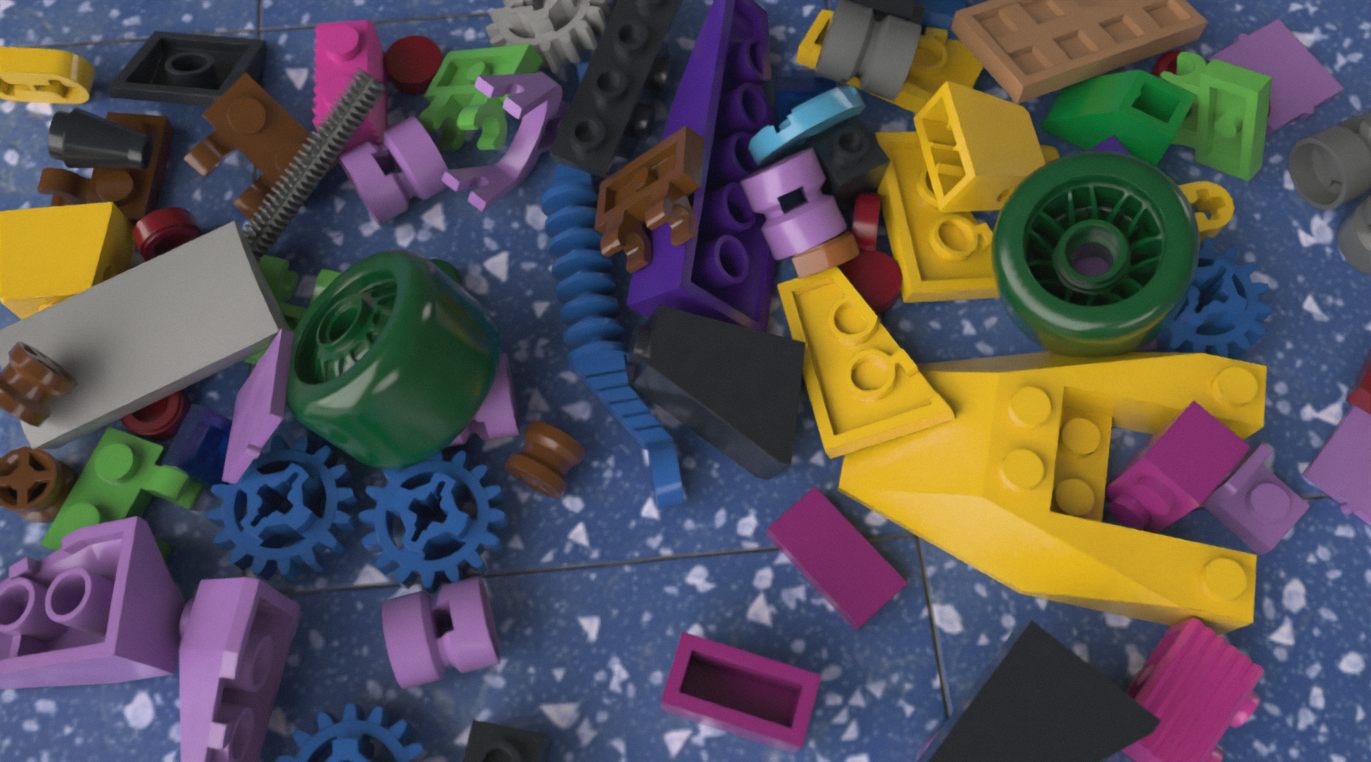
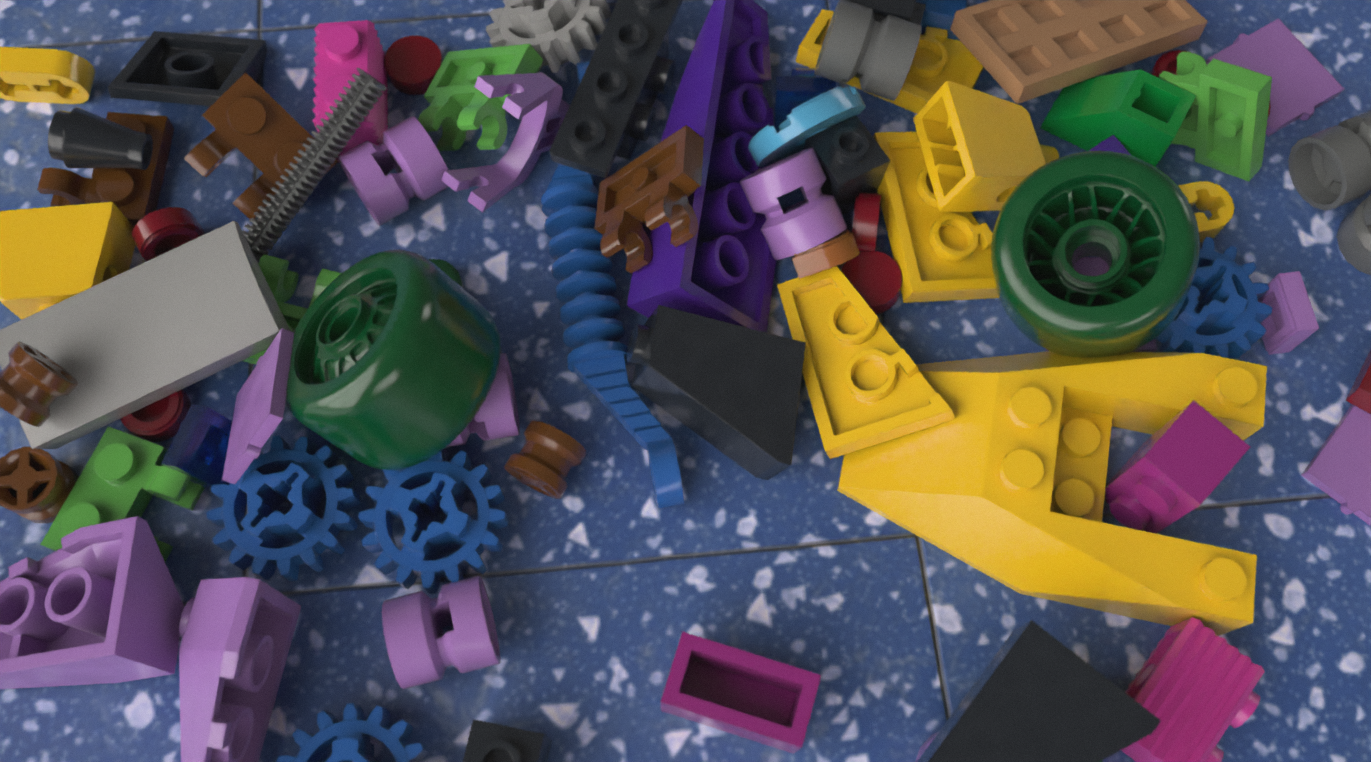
(835, 558): magenta tile -> none
(1255, 502): medium lavender bracket -> none
(1291, 314): none -> medium lavender tile

